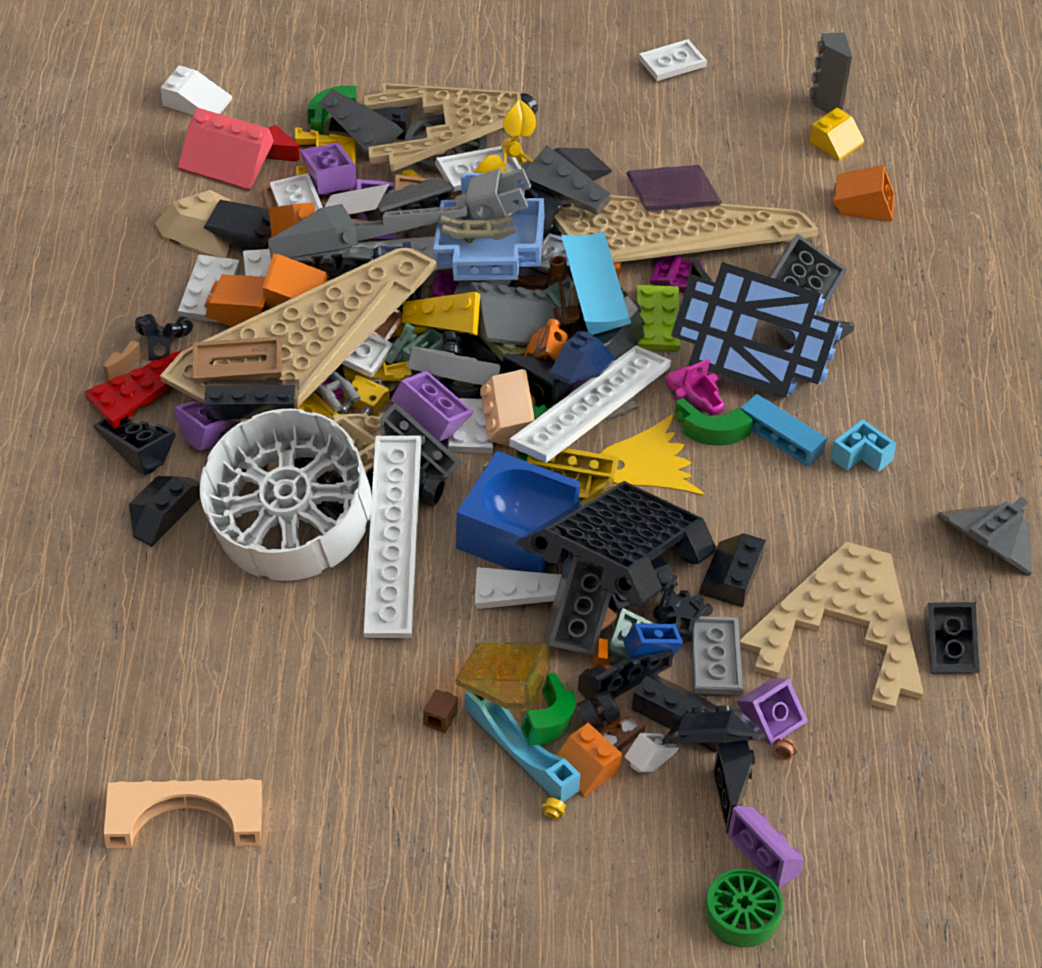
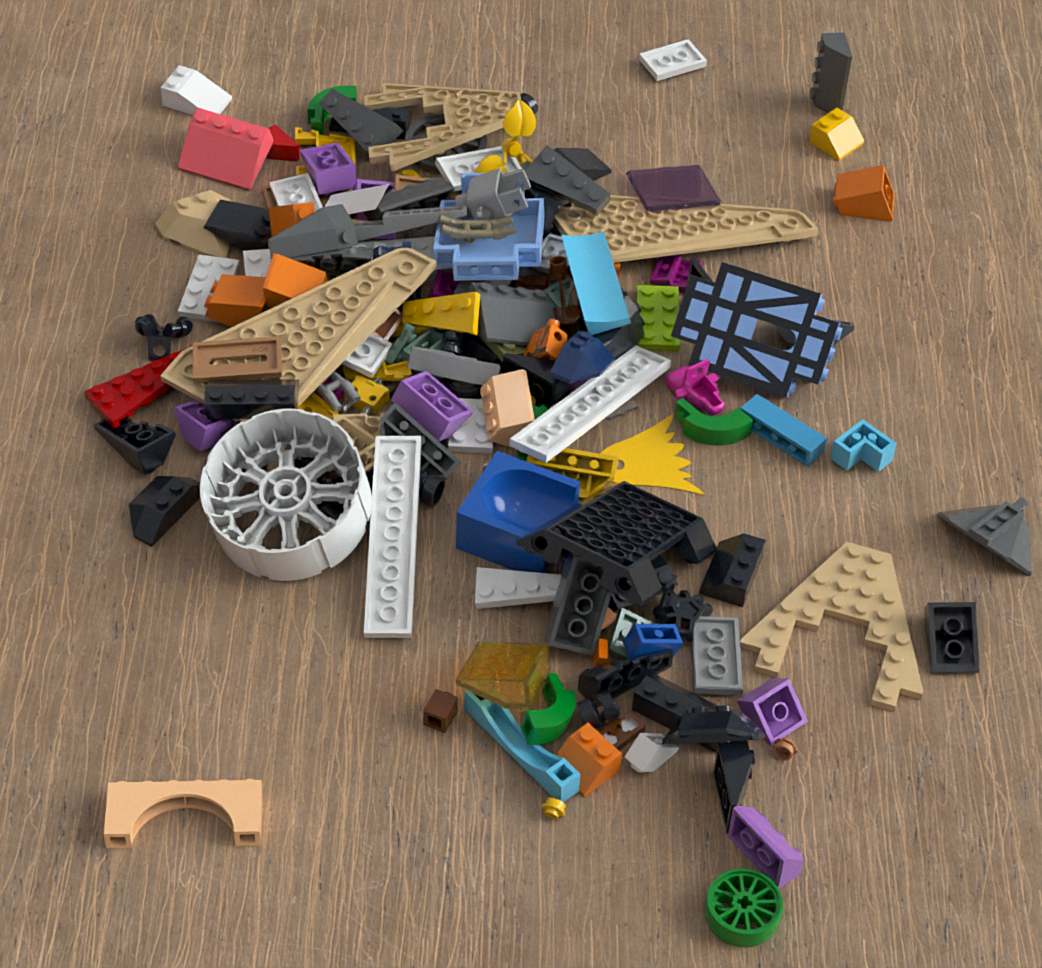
(121, 363): medium nougat slope -> none
(808, 268): dark grey slope -> none

